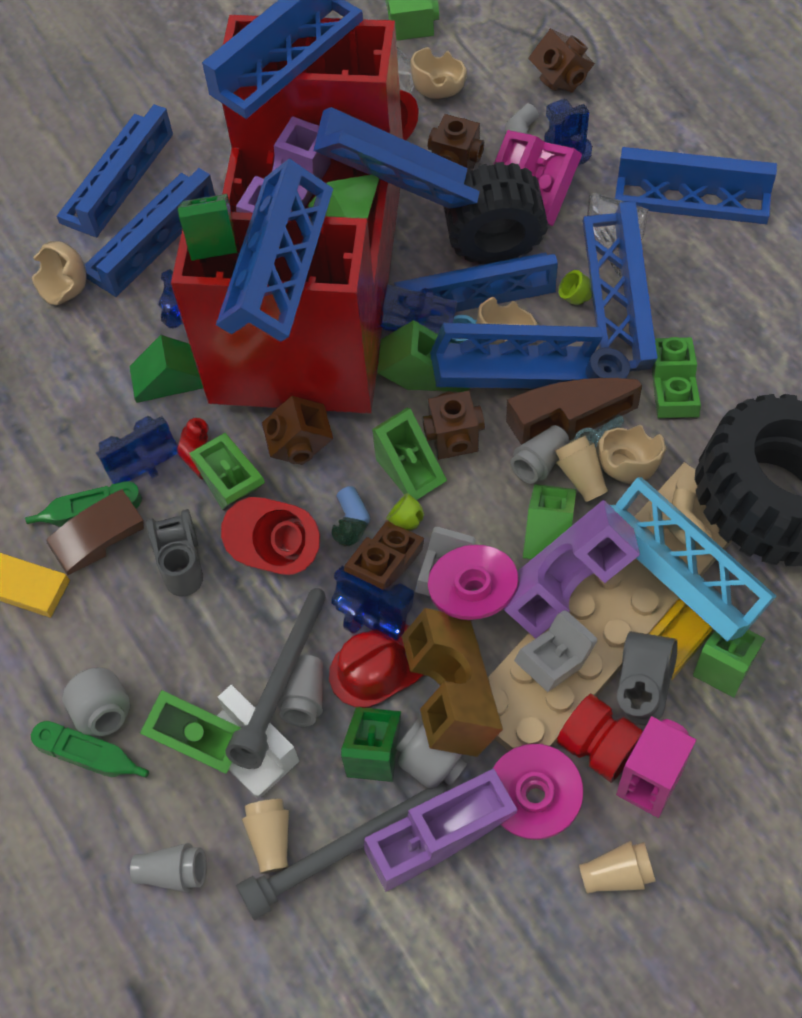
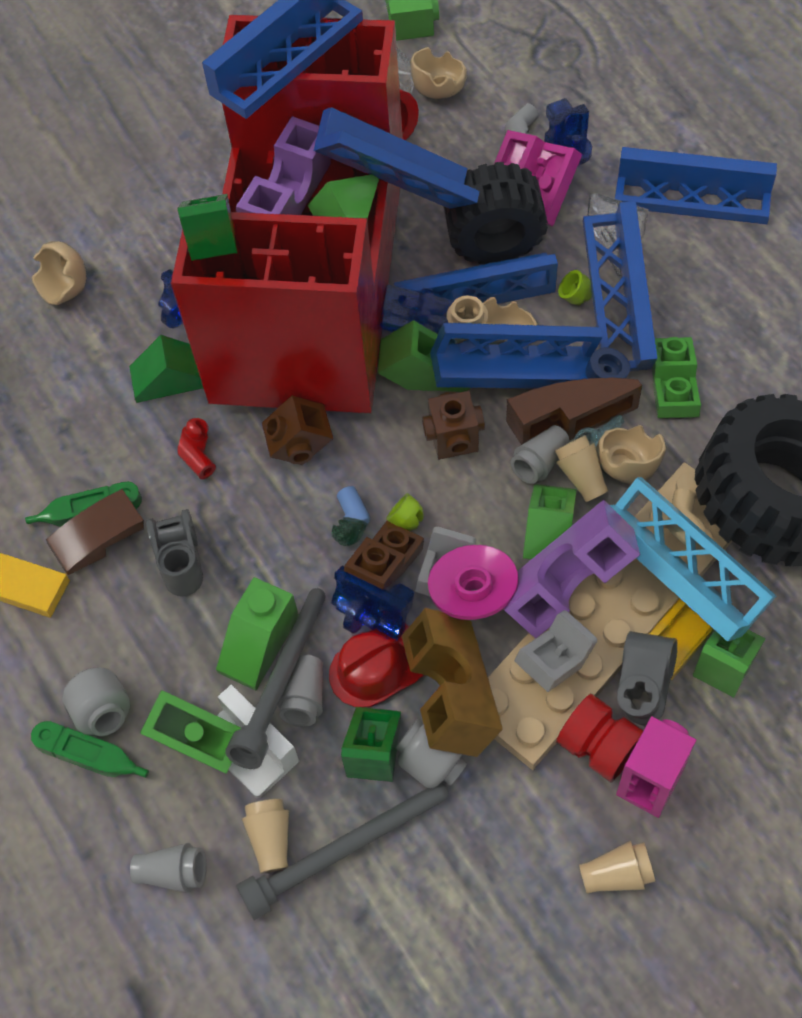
(117, 172): blue fence -> none
(137, 451): clear blue hips -> none
(146, 234): blue fence -> none
(226, 470): bright green slope -> none
(256, 633): none -> bright green slope
(261, 247): blue fence -> none
(270, 535): red piece -> none
(407, 455): bright green slope -> none
(438, 829): medium lavender slope -> none
(457, 141): reddish brown brick -> none
(467, 310): none -> tan cone
(547, 770): dark pink dish -> none
(561, 61): reddish brown brick -> none

